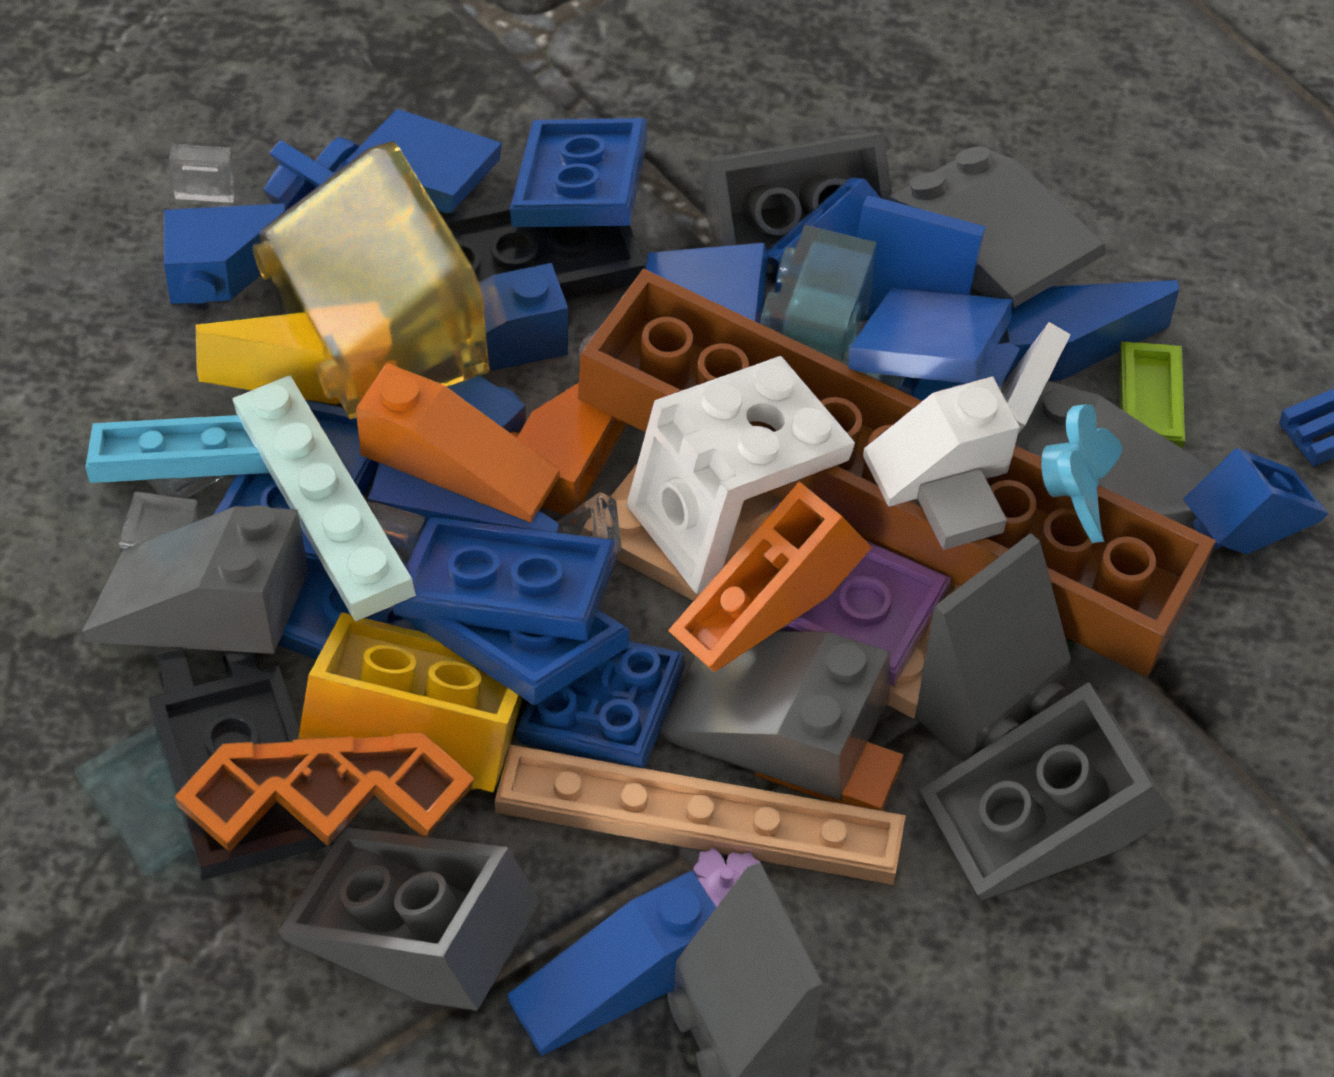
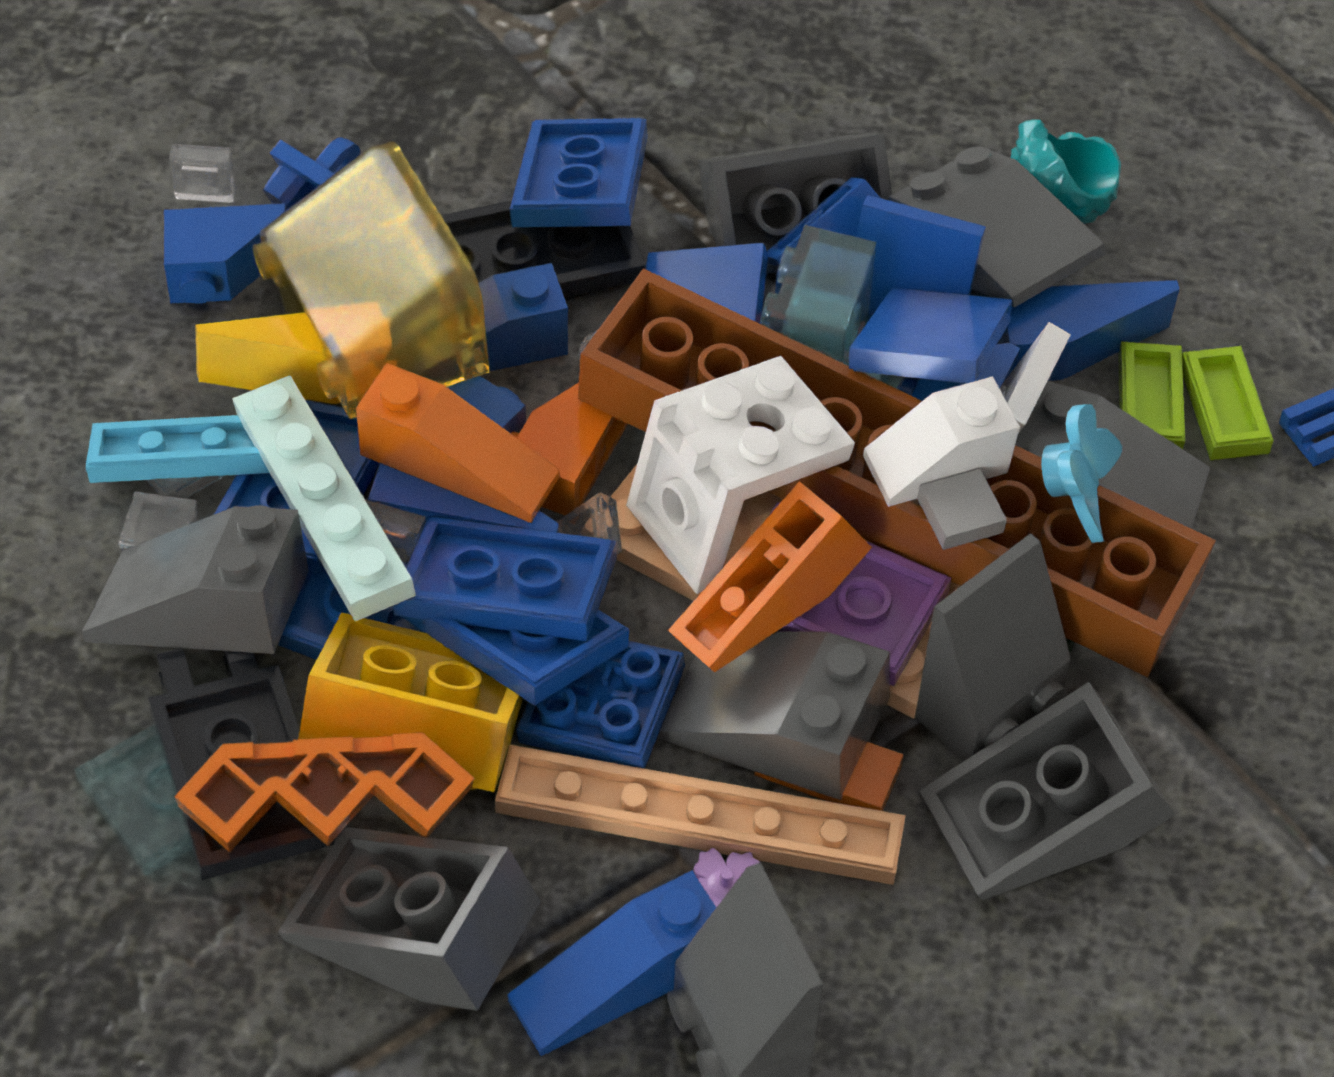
(442, 156): blue tile -> none
(1073, 168): none -> teal hair
(1226, 403): none -> lime tile
(1252, 503): blue slope -> none

